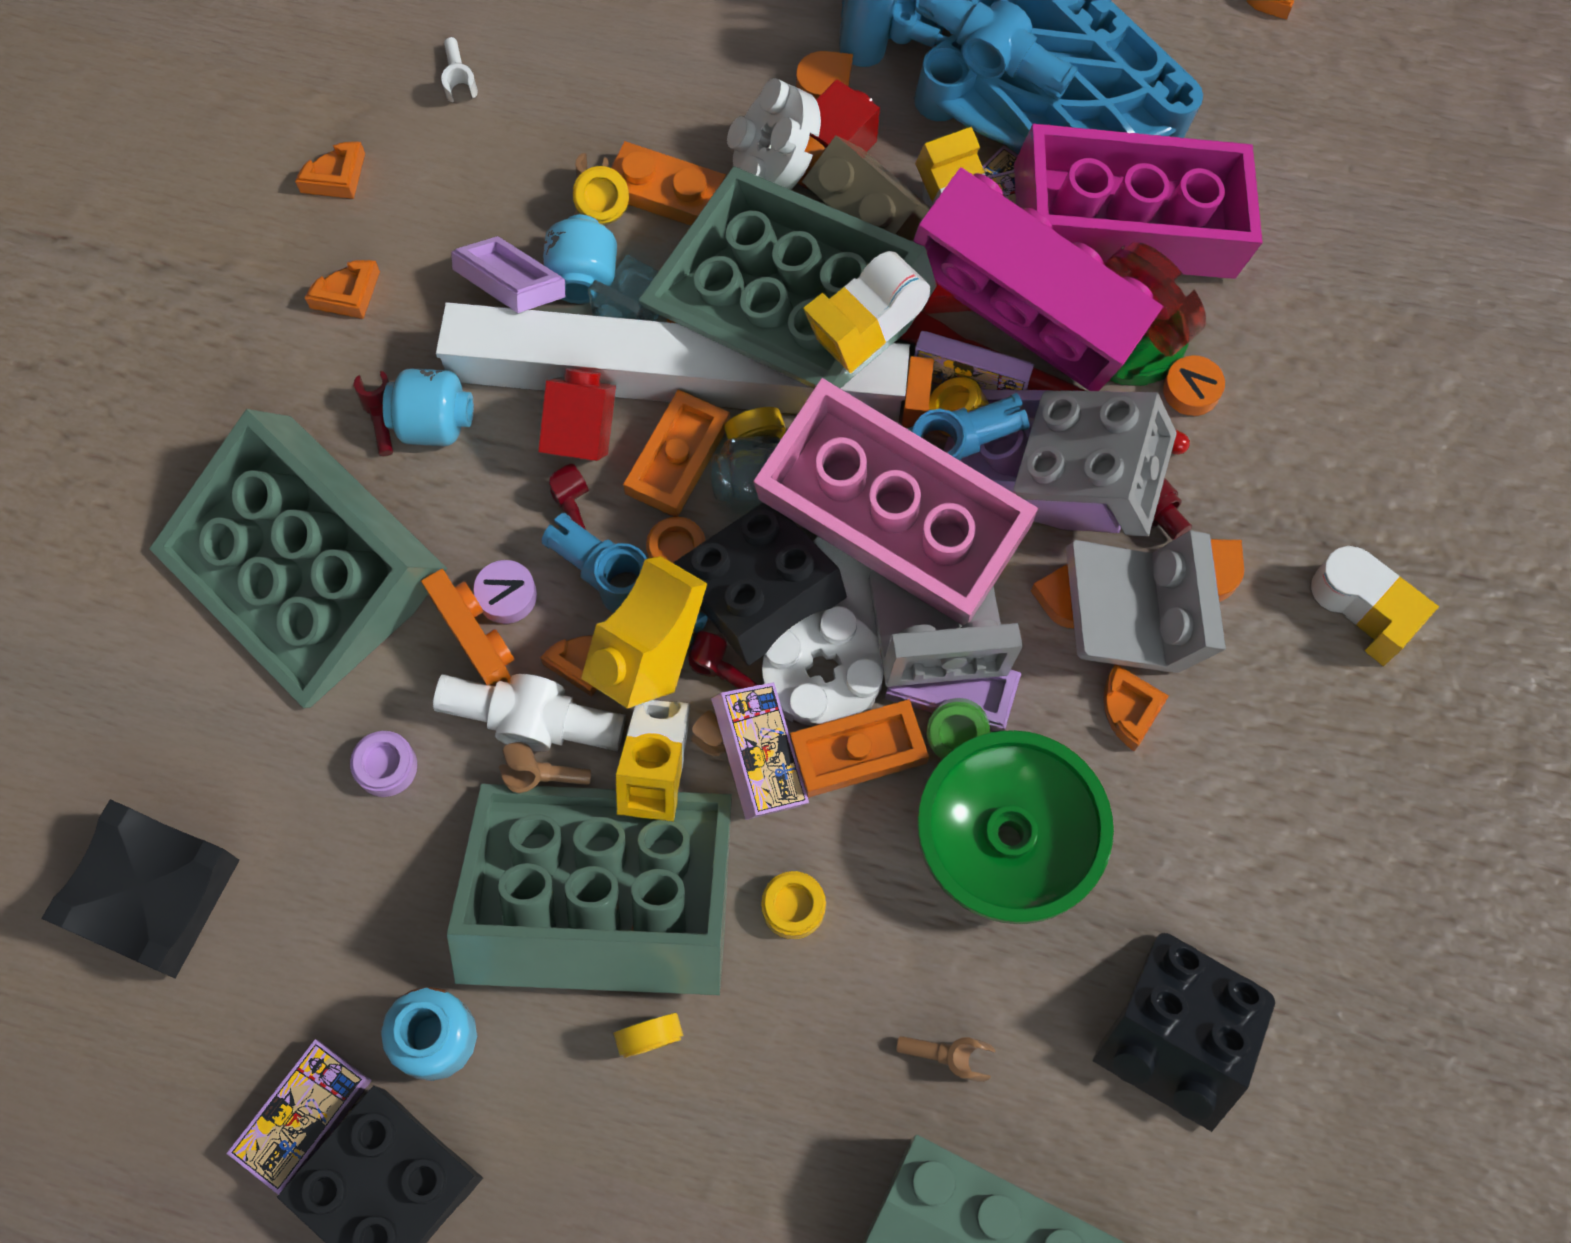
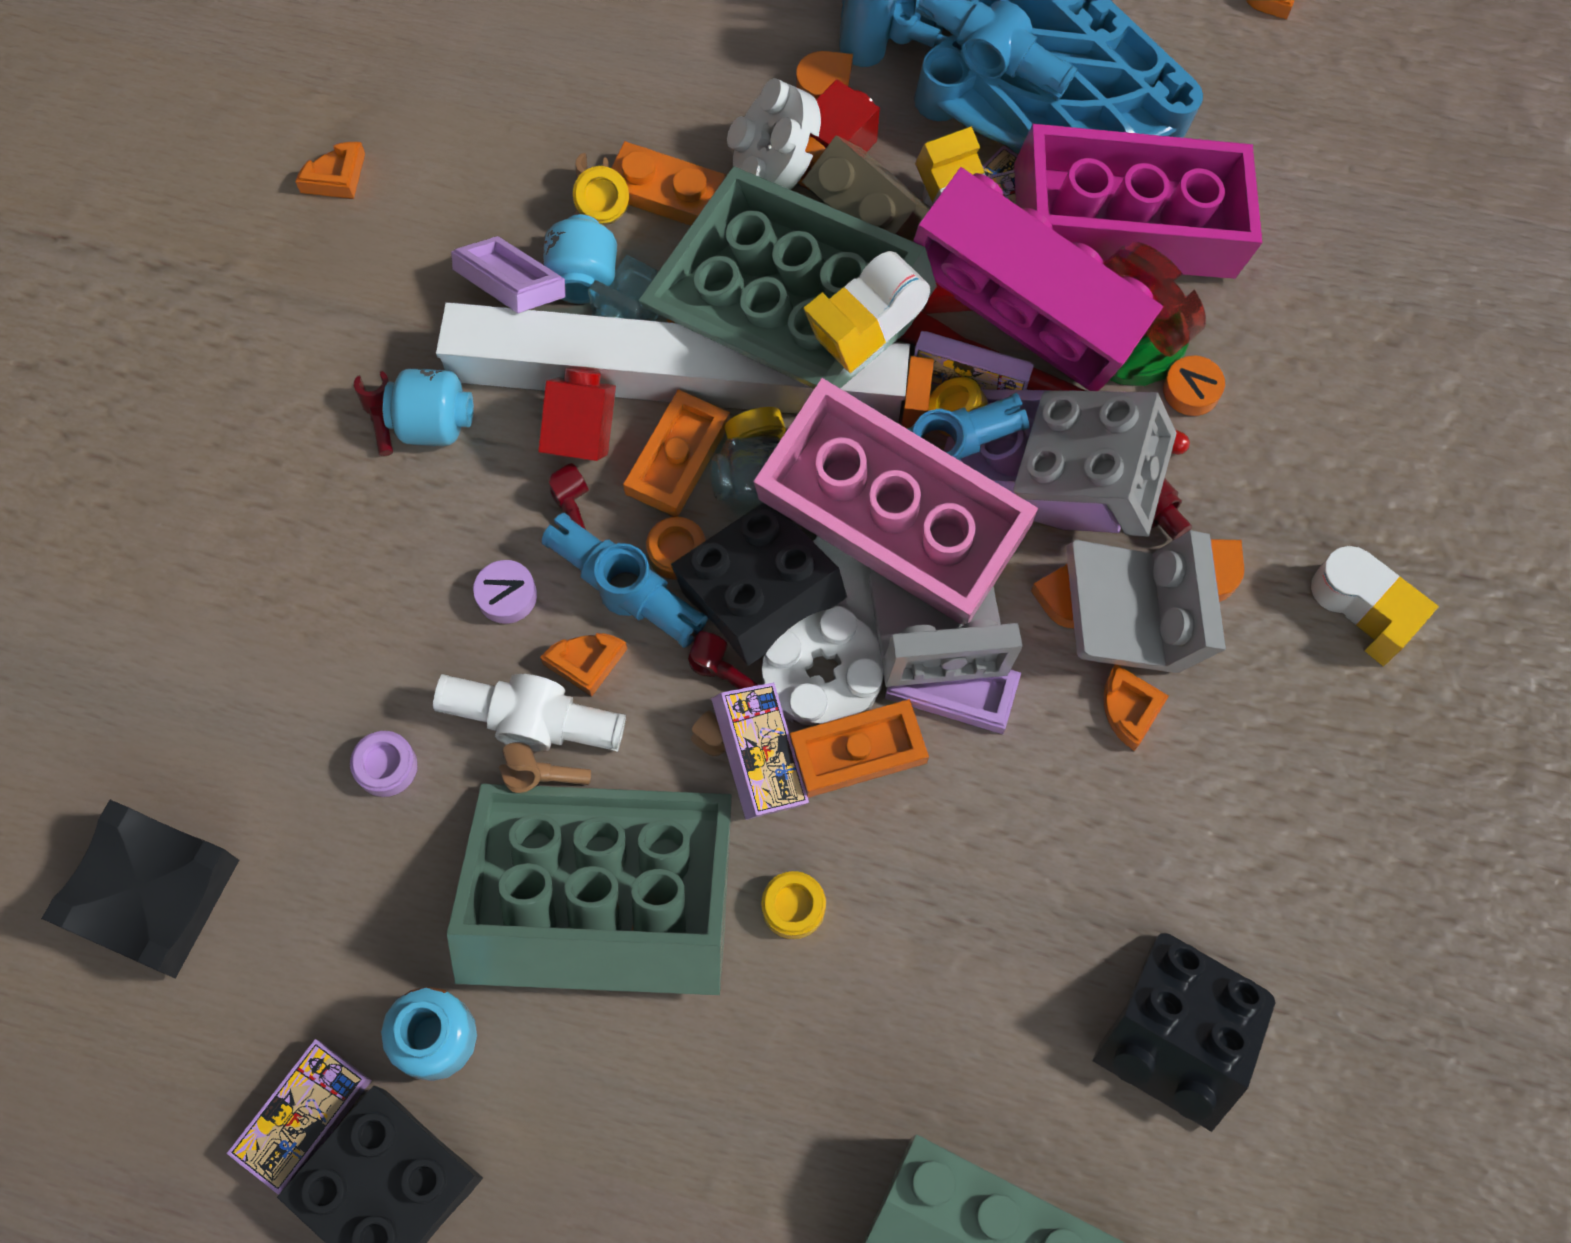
(294, 555): sand green slope -> none
(346, 290): orange tile -> none
(456, 71): white hand -> none
(459, 608): orange plate -> none
(645, 641): yellow arch -> none
(648, 1035): yellow tile -> none
(652, 760): yellow leg -> none
(954, 724): bright green tile -> none
(954, 1055): medium nougat hand -> none
(1039, 792): green dish -> none

